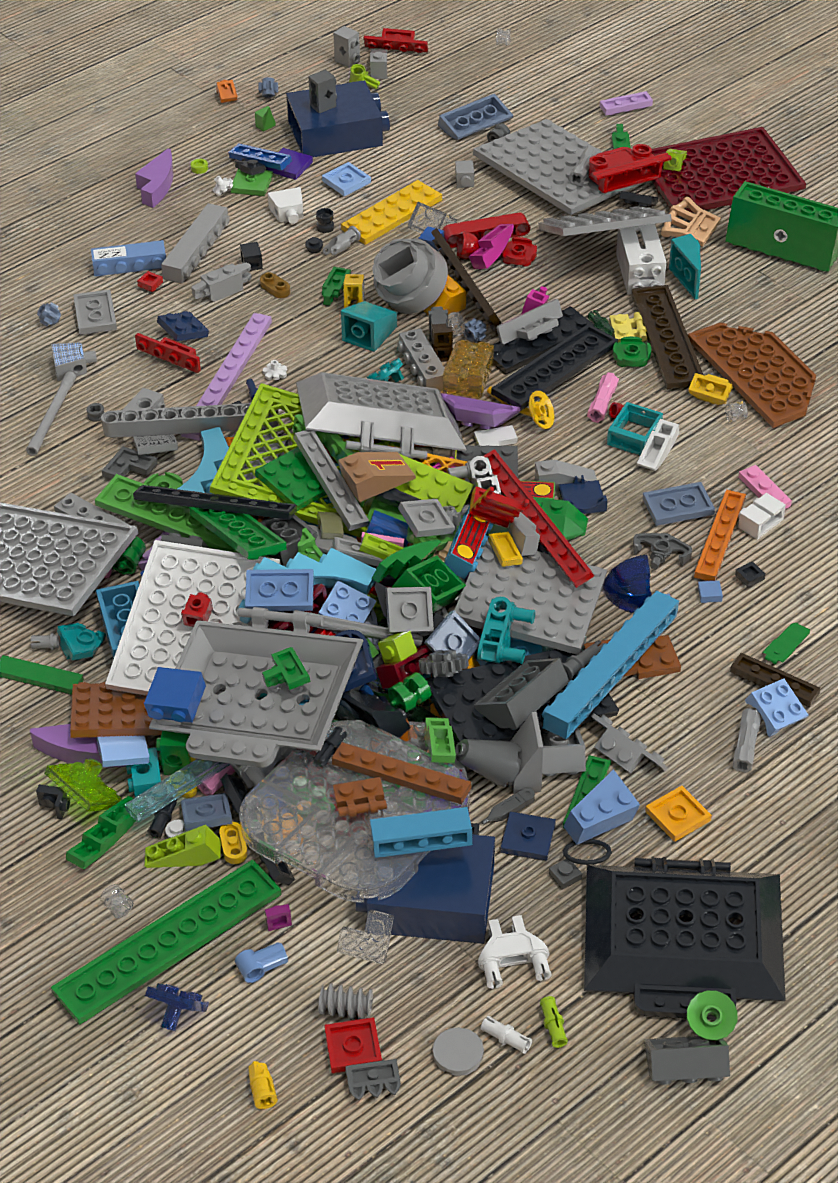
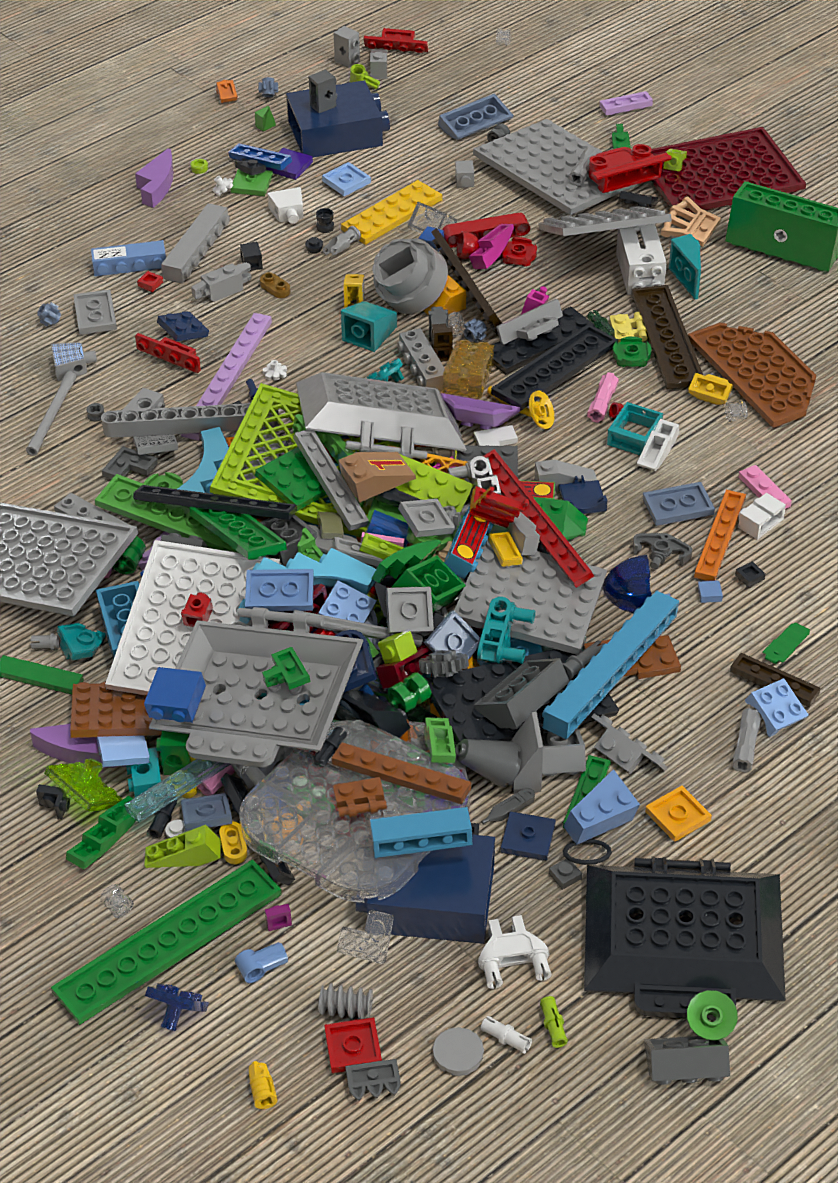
(334, 284): green hinge -> none

